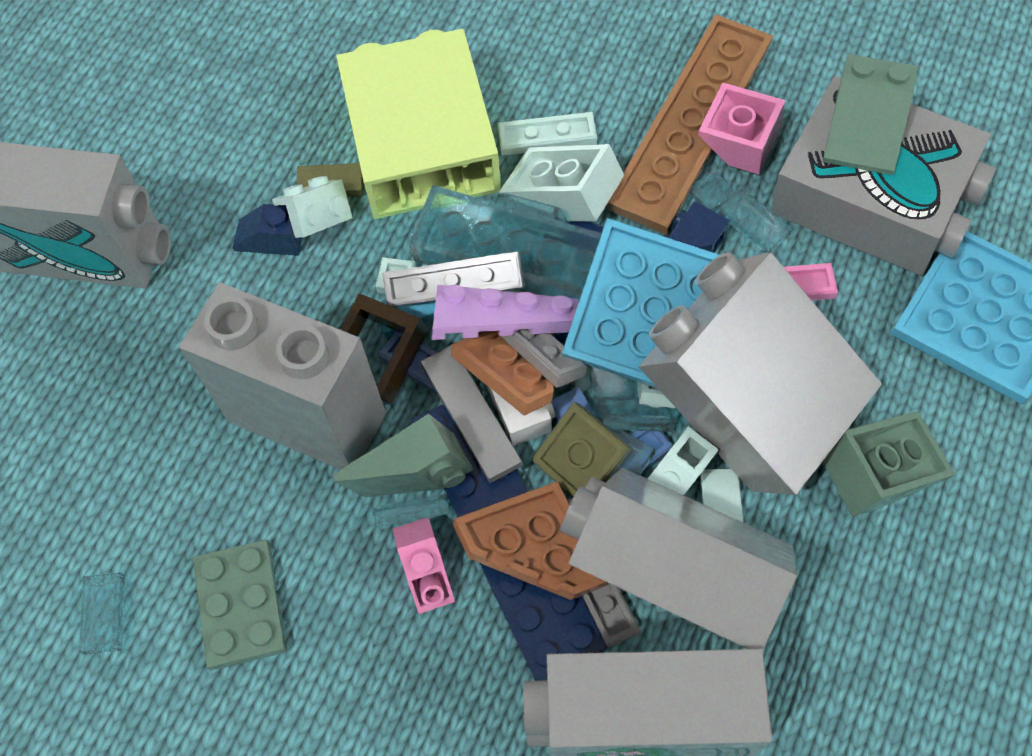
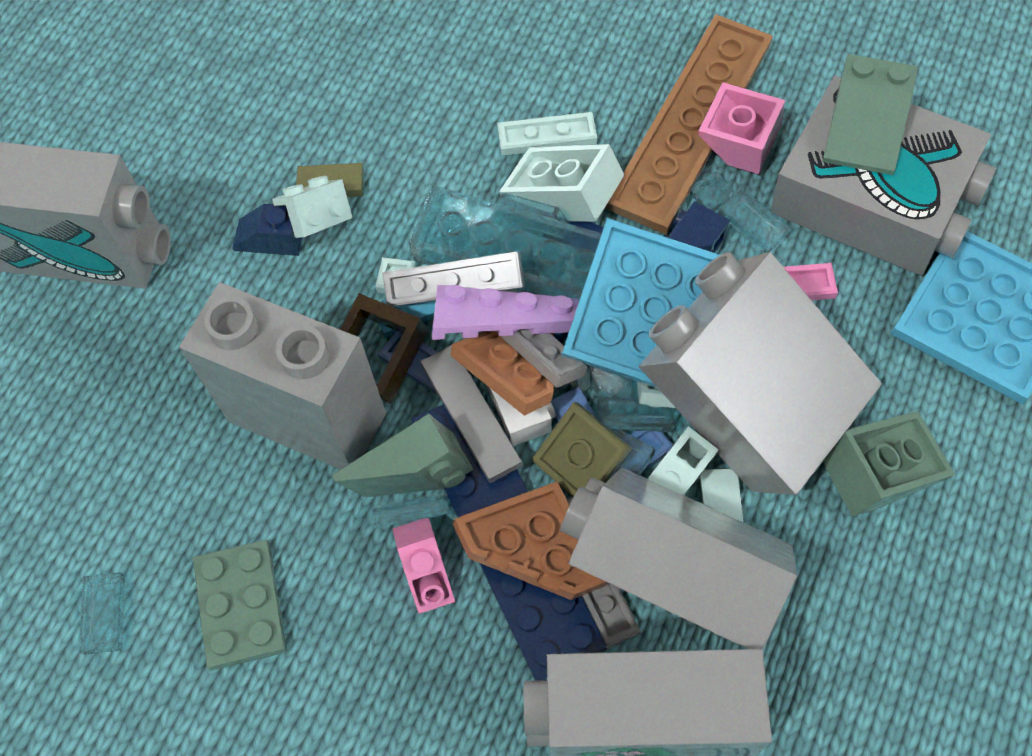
(418, 121): yellowish green brick -> none

